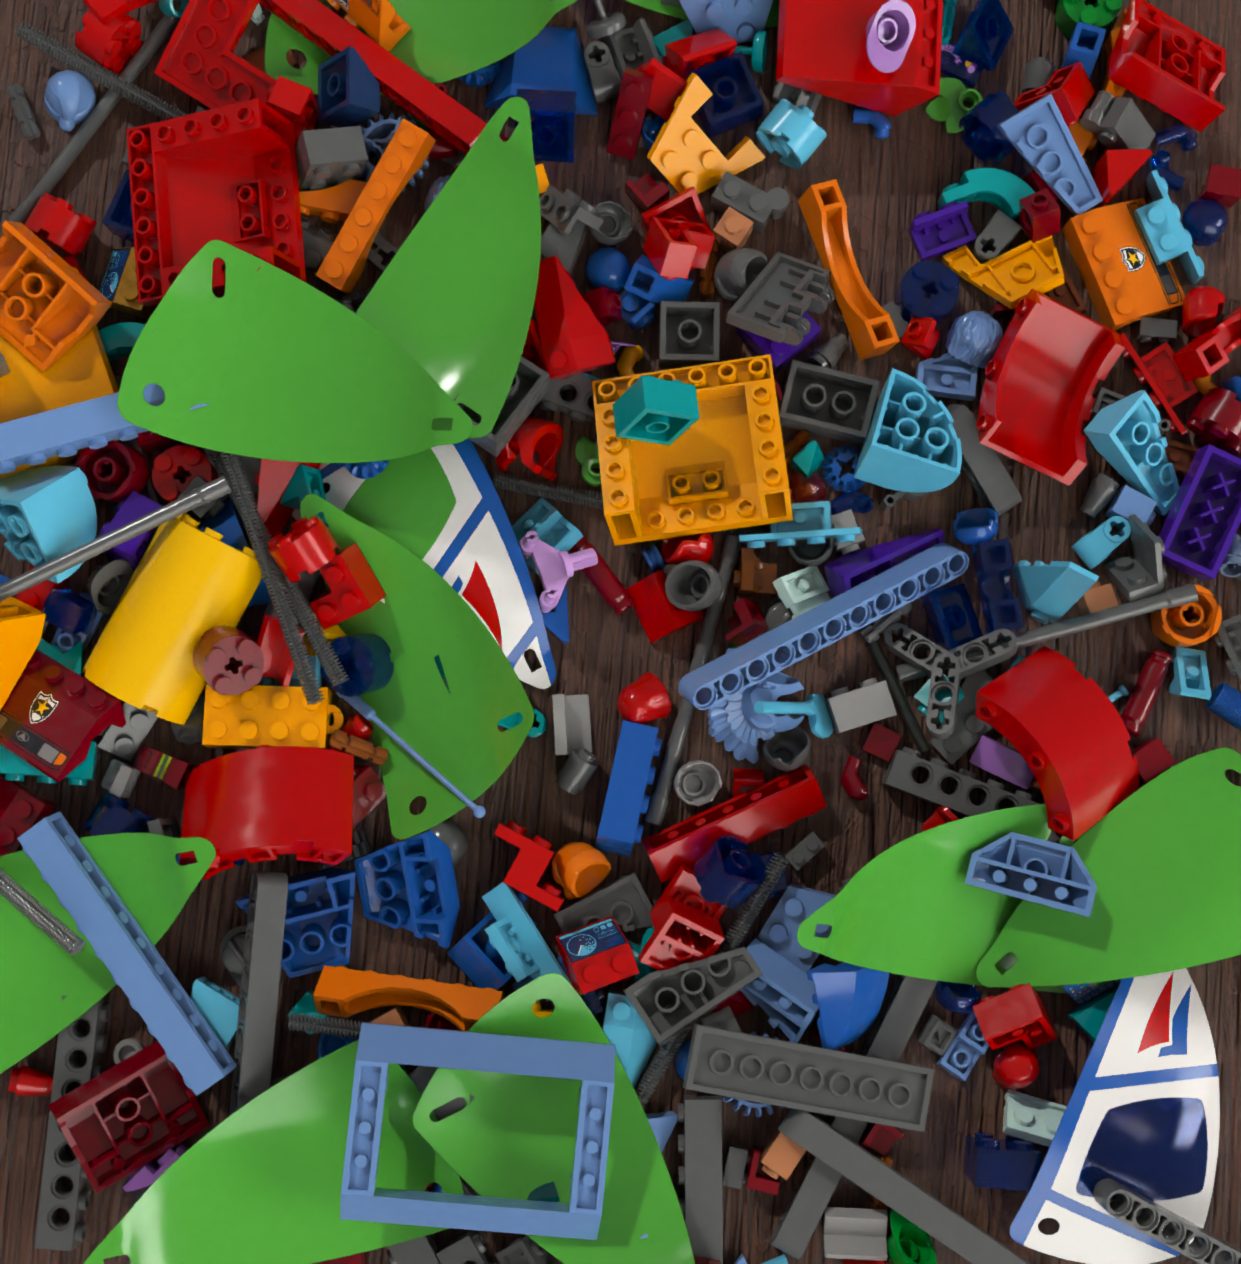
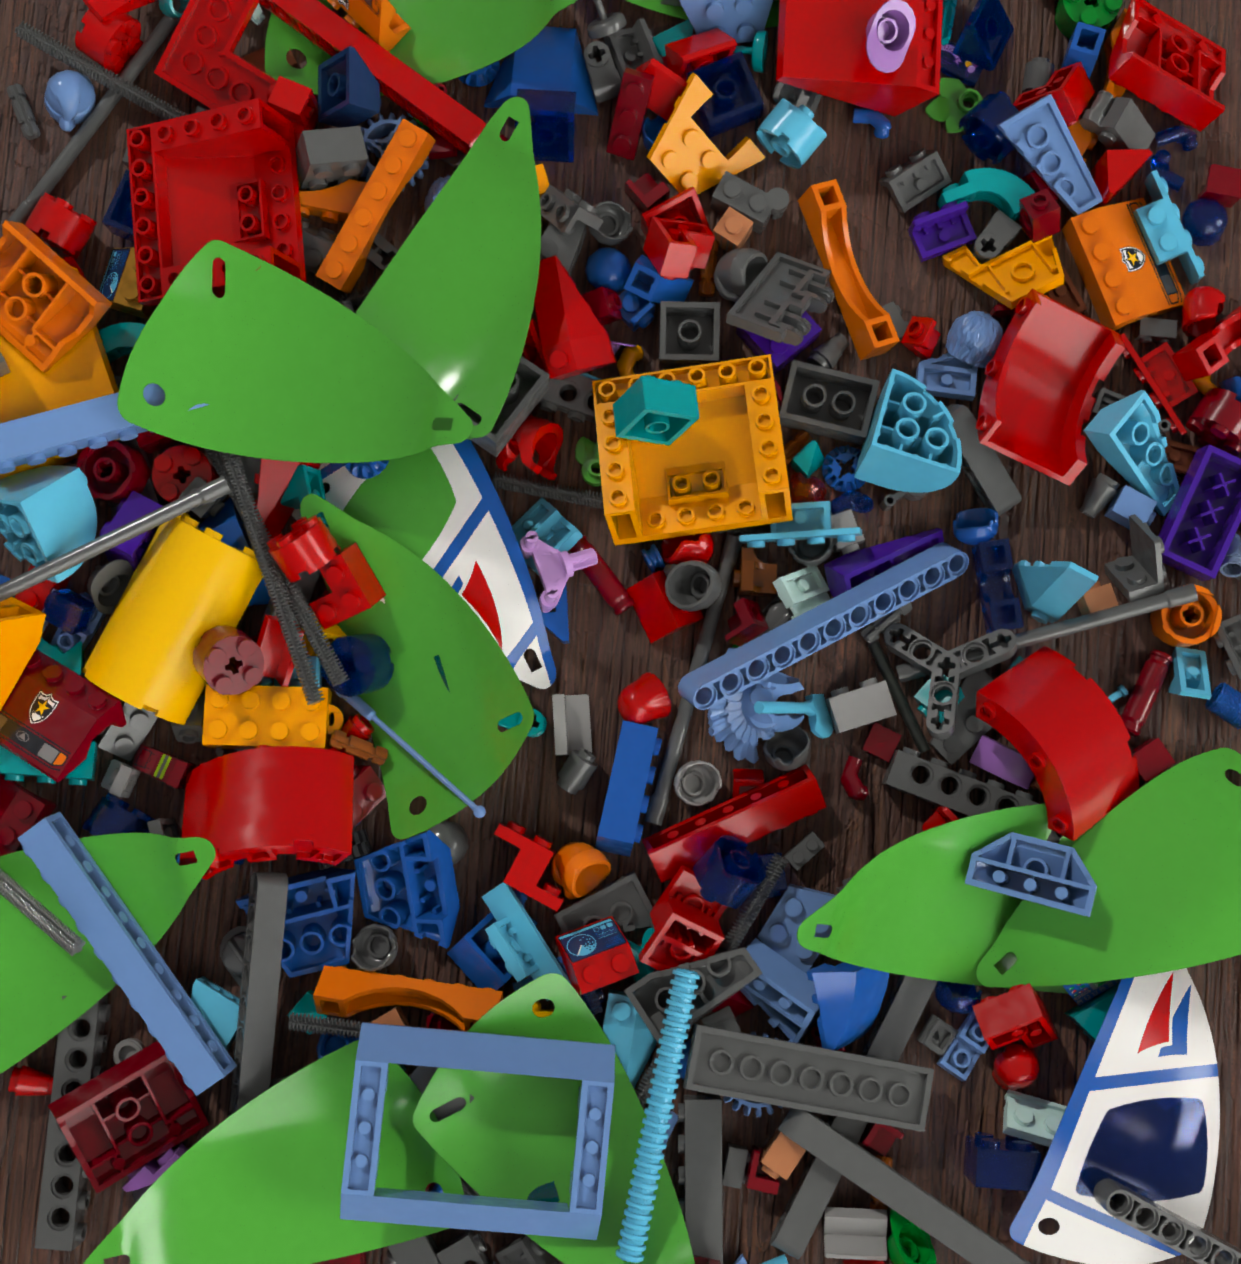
(374, 948): none -> dark grey hair
(657, 1116): none -> medium azure piece
(915, 179): none -> dark grey bracket
(931, 278): clear blue brick -> none
(951, 616): clear blue slope -> none
(1099, 543): medium azure piece -> none

